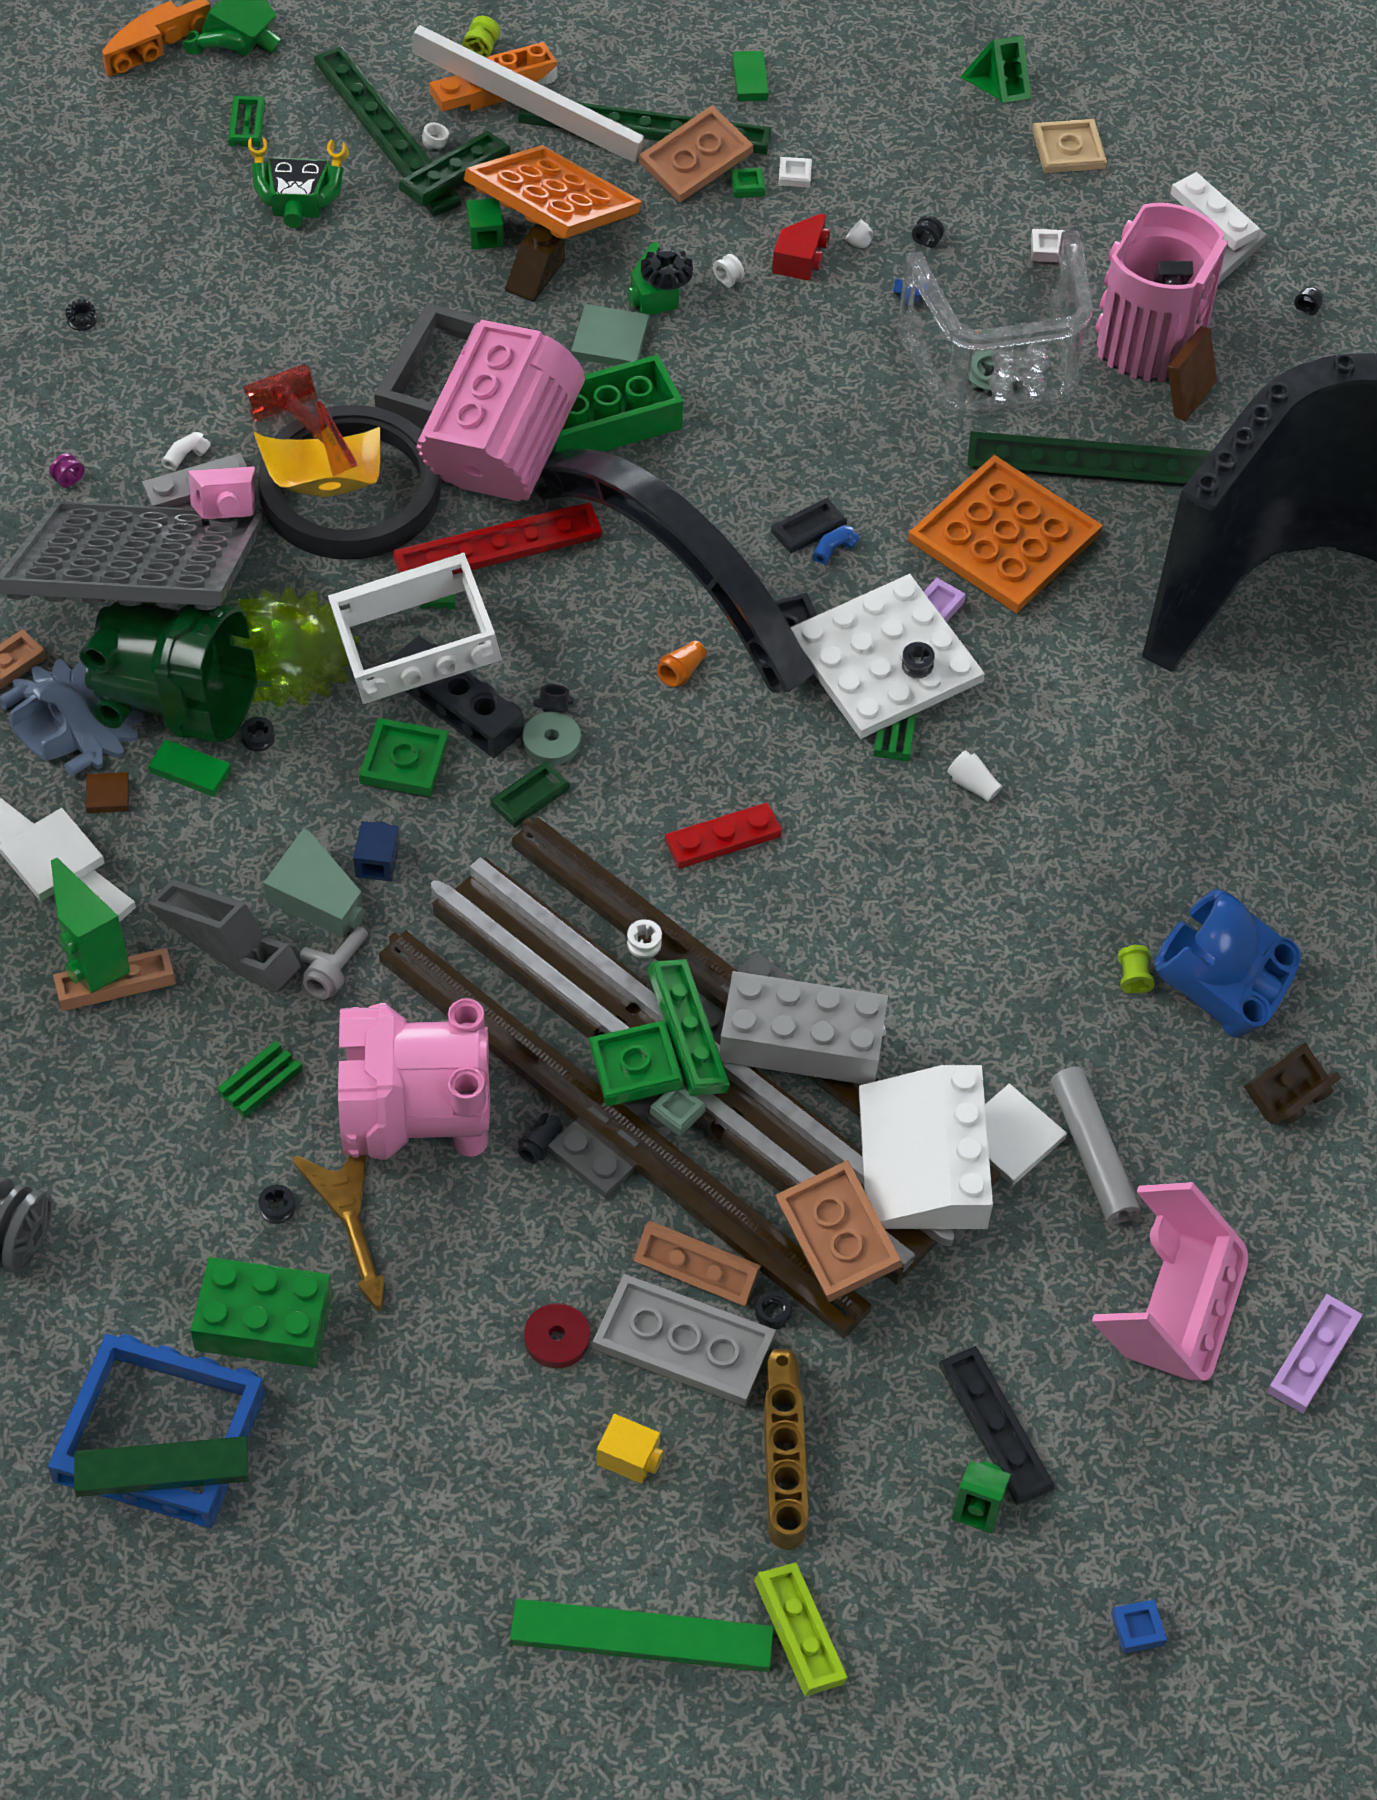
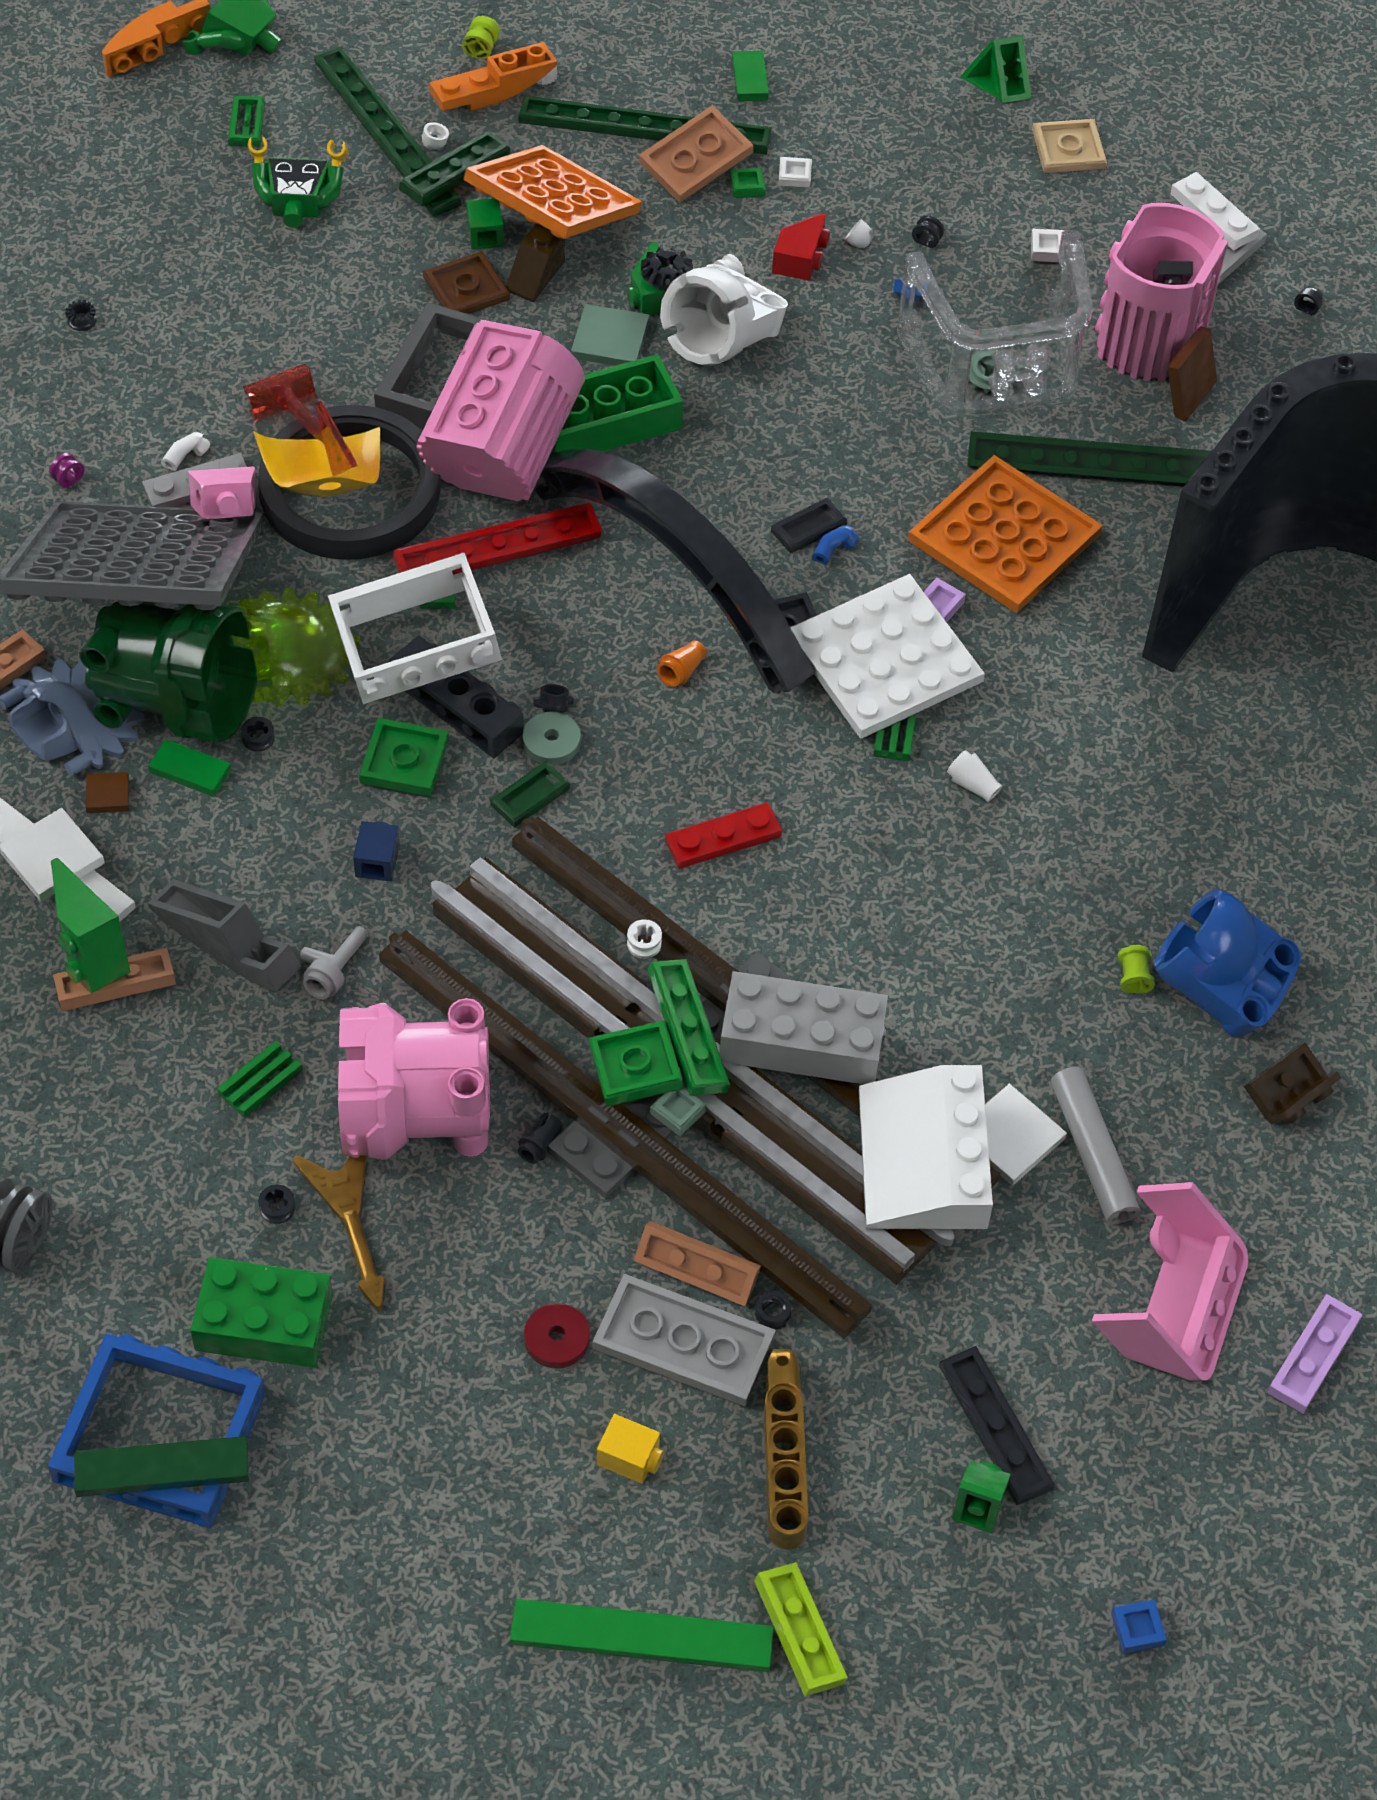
(314, 887): sand green slope -> none
(466, 284): none -> reddish brown tile
(527, 94): white tile -> none
(719, 314): none -> white piece
(838, 1231): nougat plate -> none
(927, 655): black bush -> none

